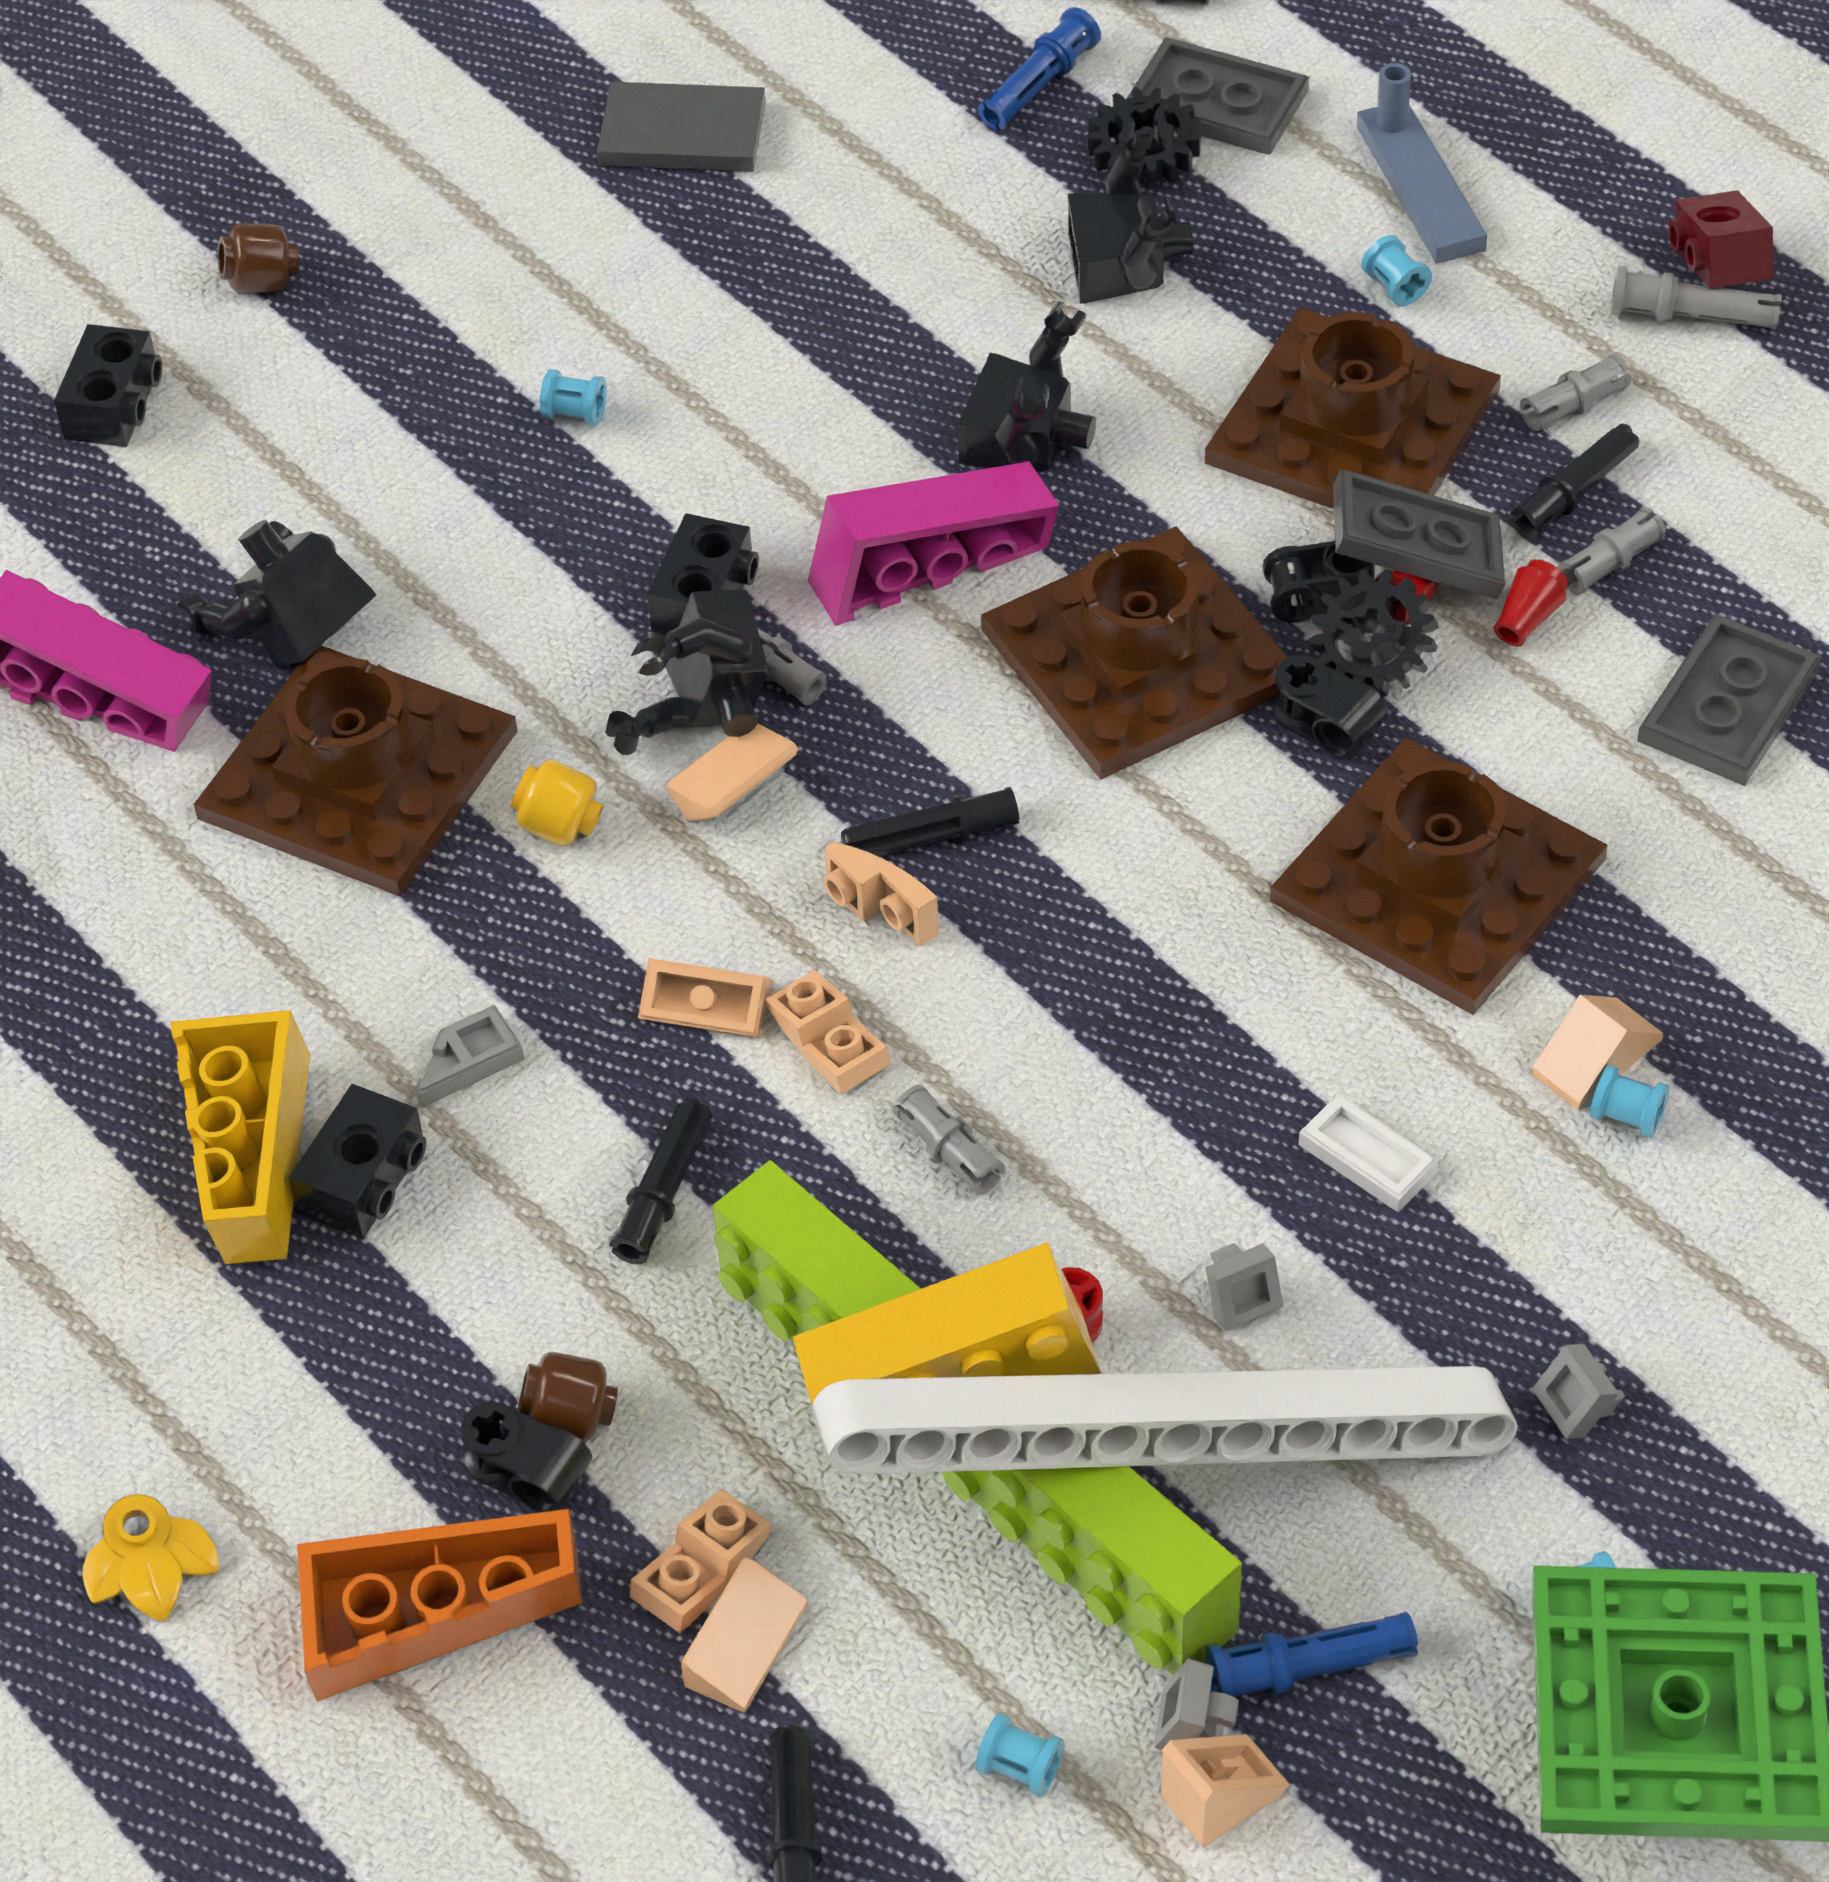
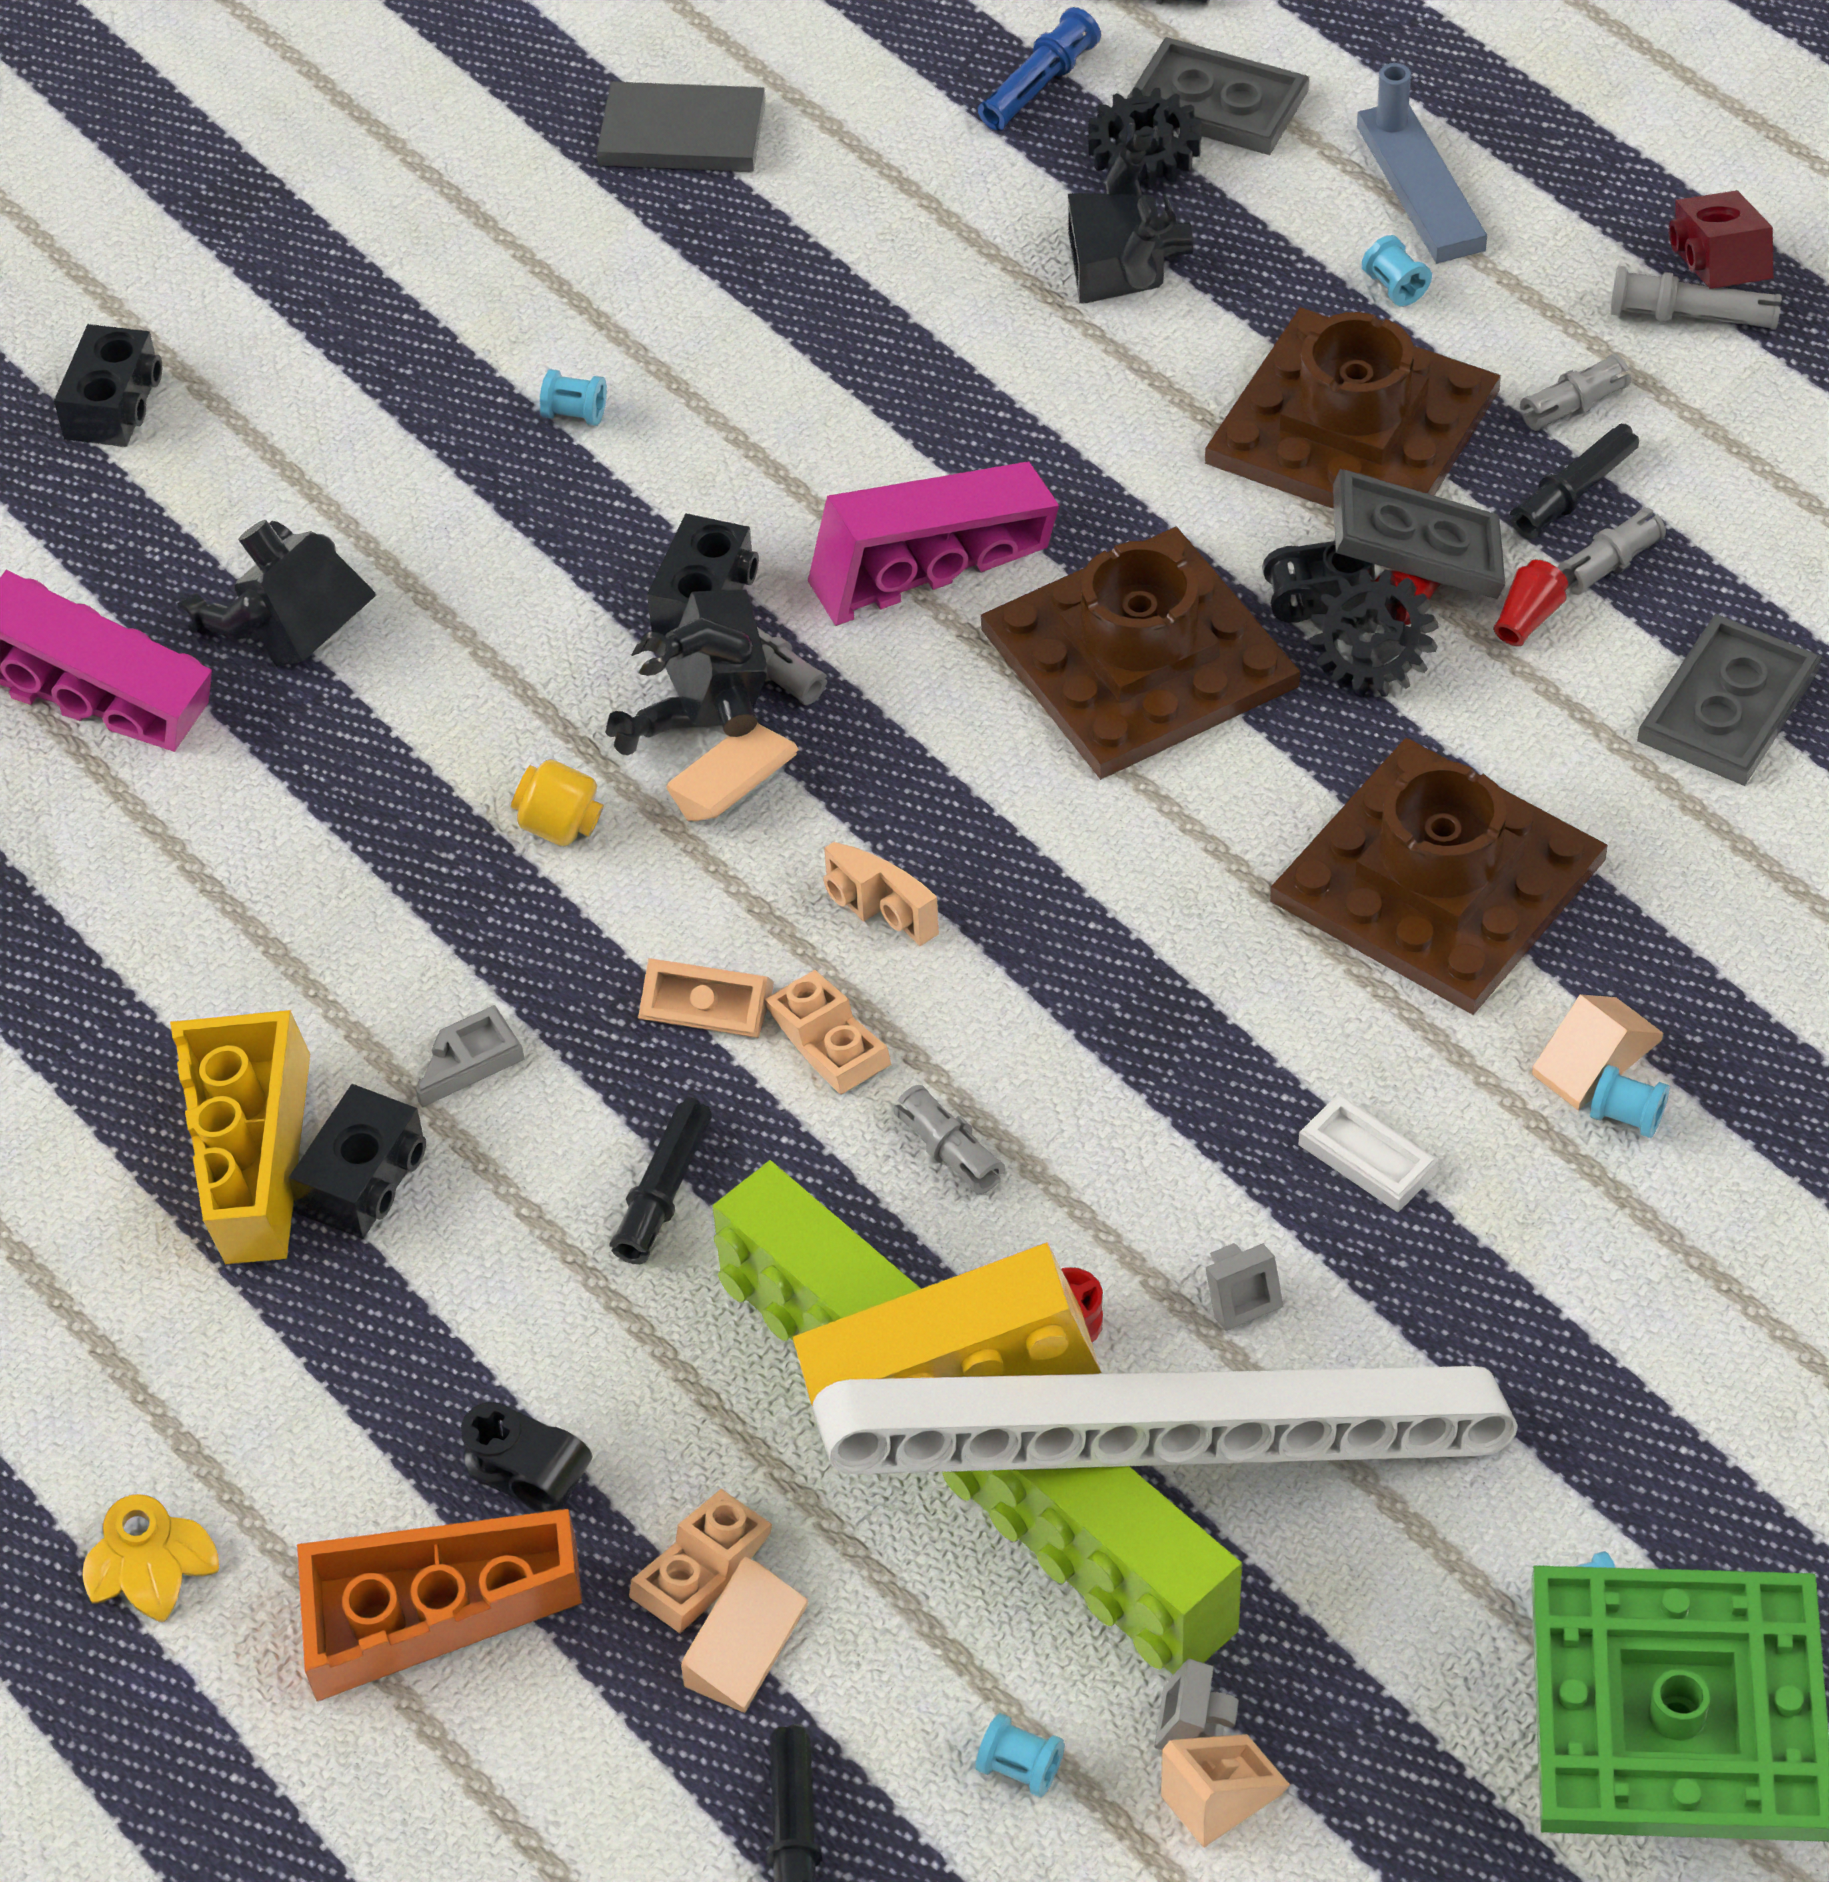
(257, 258): reddish brown head -> none
(356, 769): reddish brown piece -> none
(568, 1394): reddish brown head -> none
(935, 823): black axle -> none
(1023, 408): black torso -> none
(1280, 1661): blue pin -> none
(1331, 710): black piece -> none
(1576, 1391): light grey tile -> none

